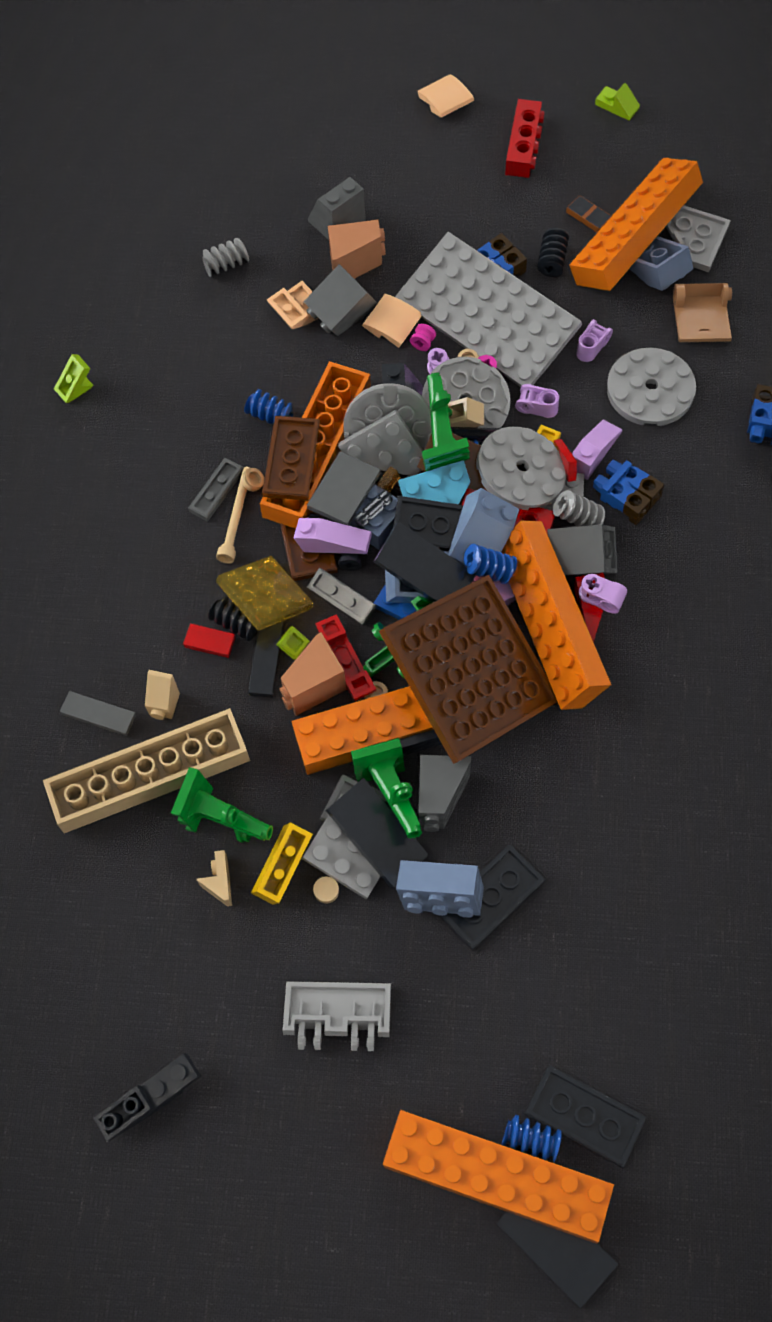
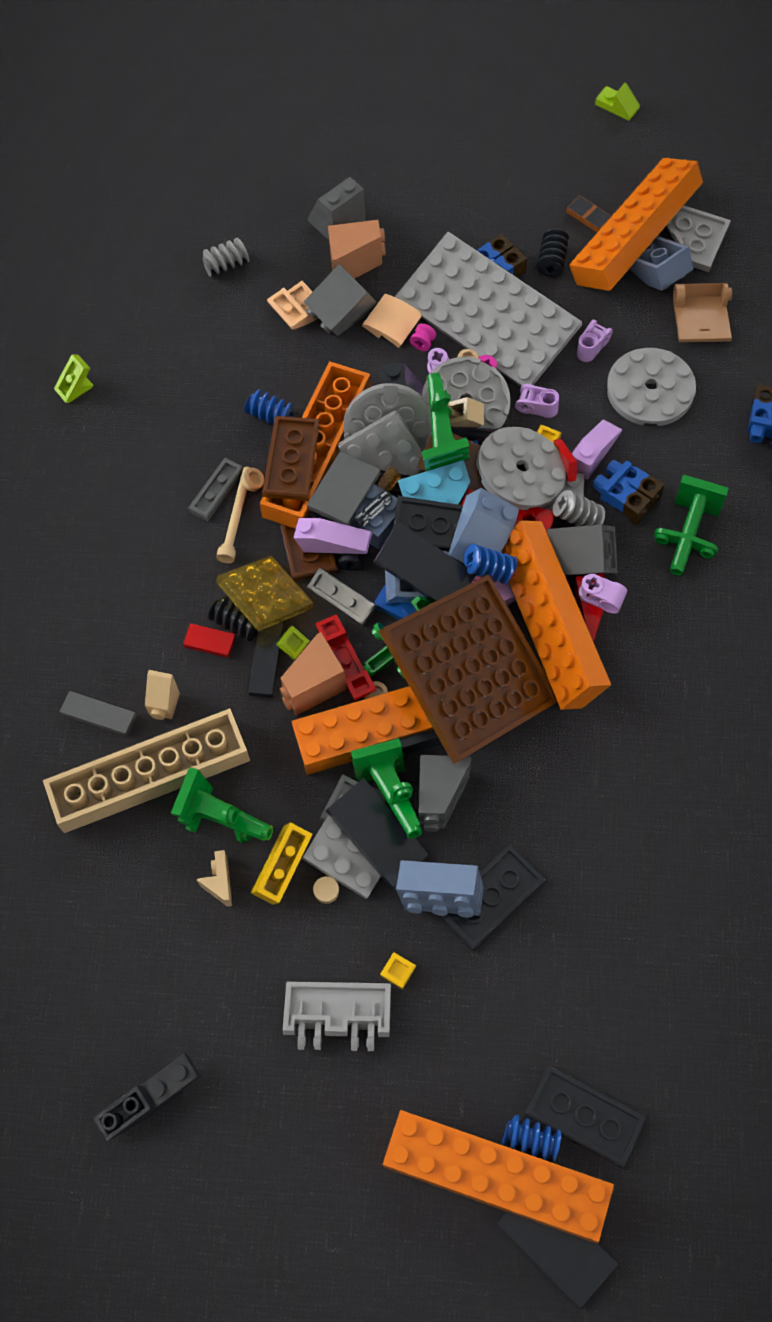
(398, 970): none -> yellow tile
(446, 95): light nougat slope -> none
(523, 138): red brick -> none
(699, 497): none -> green piece

